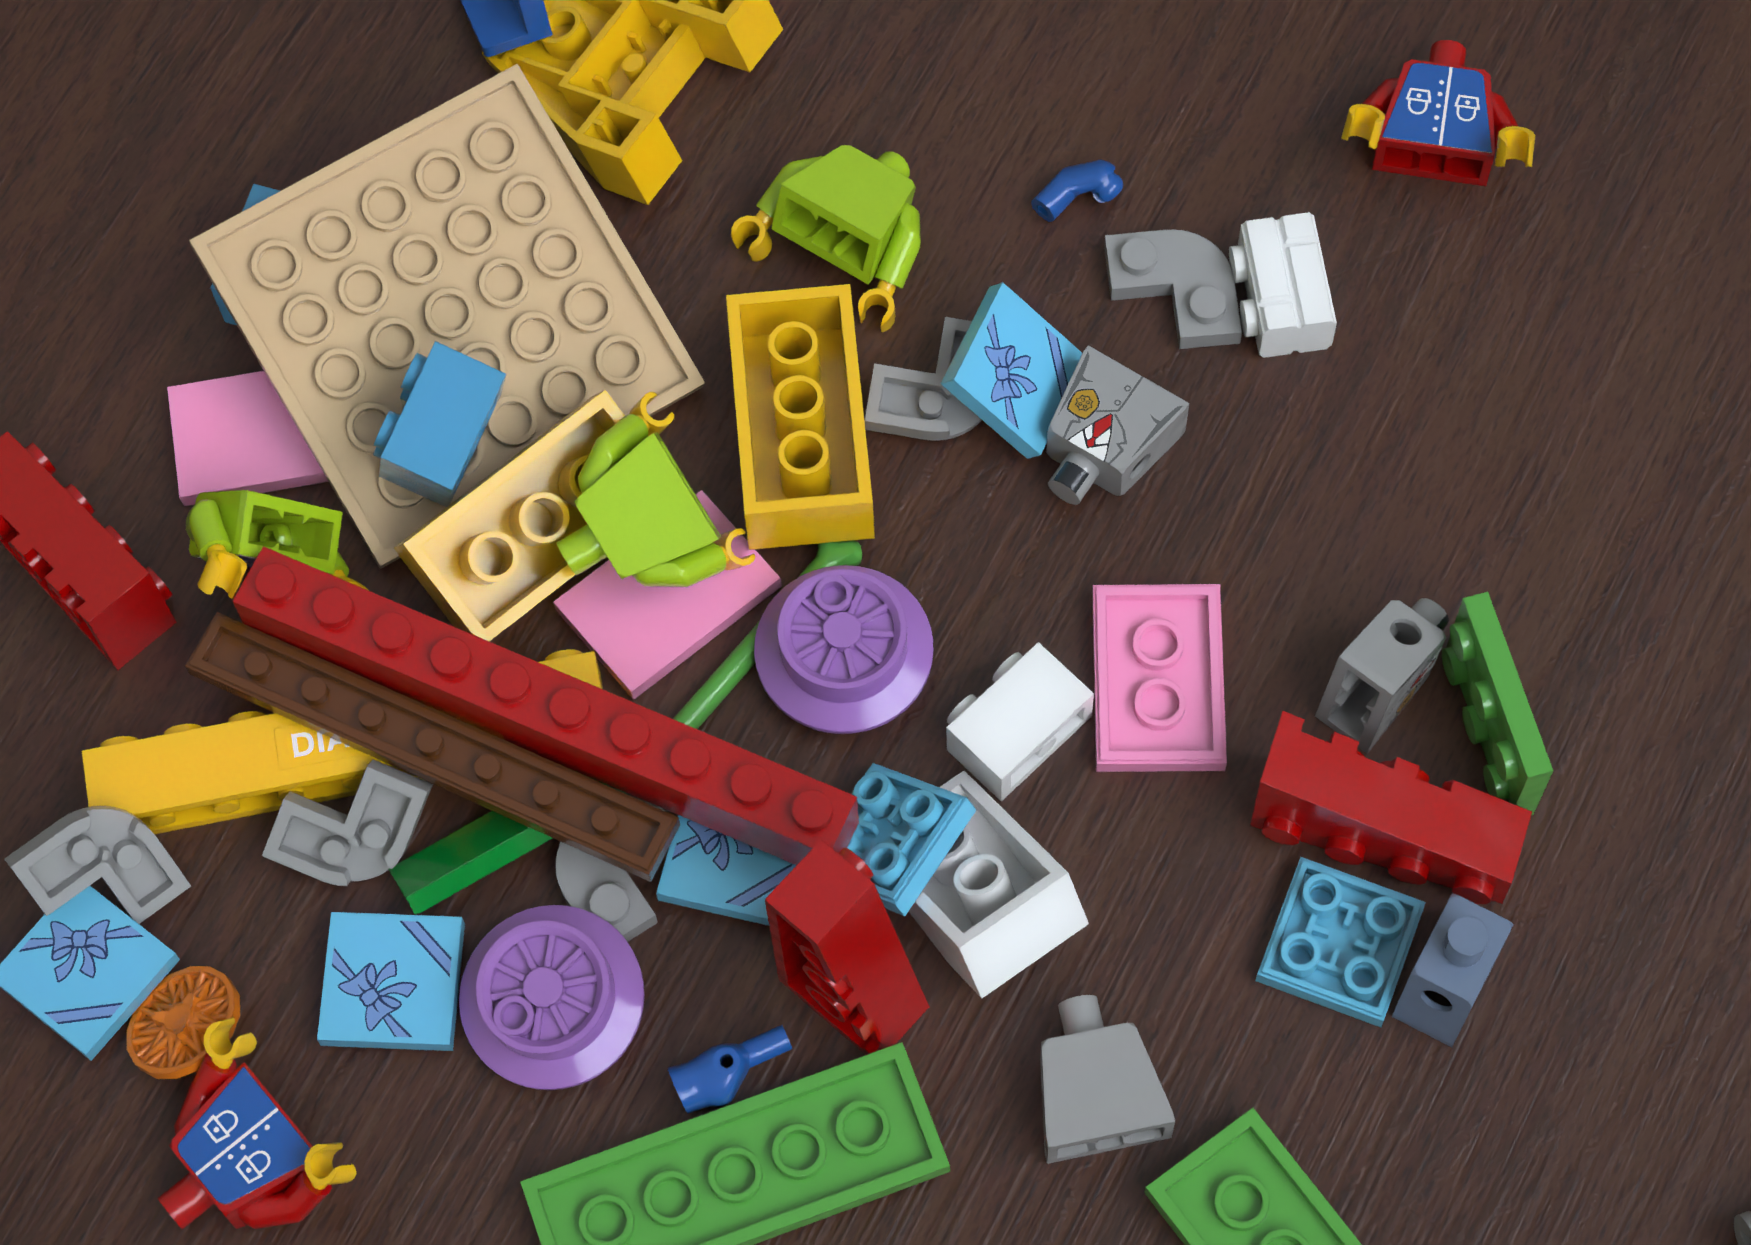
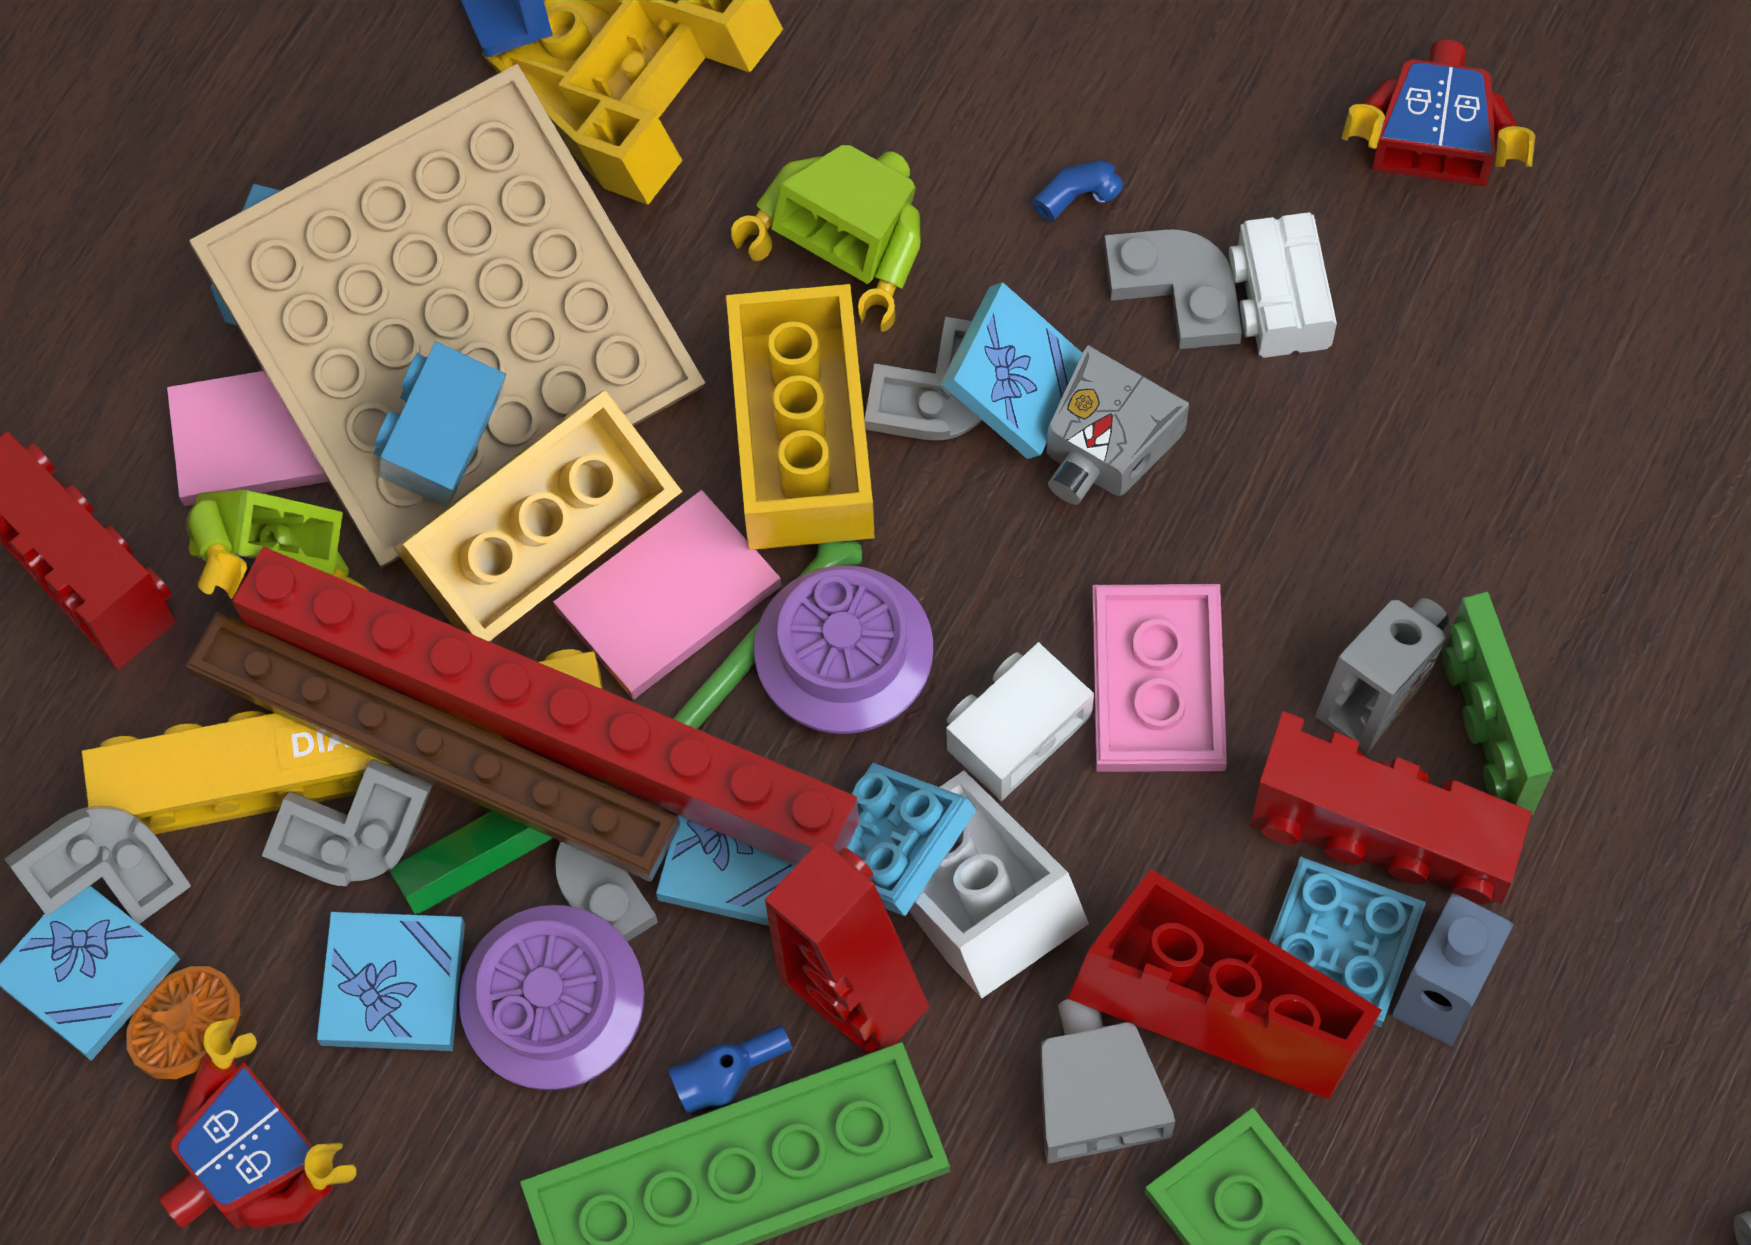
(645, 511): lime torso -> none
(1222, 989): none -> red wedge

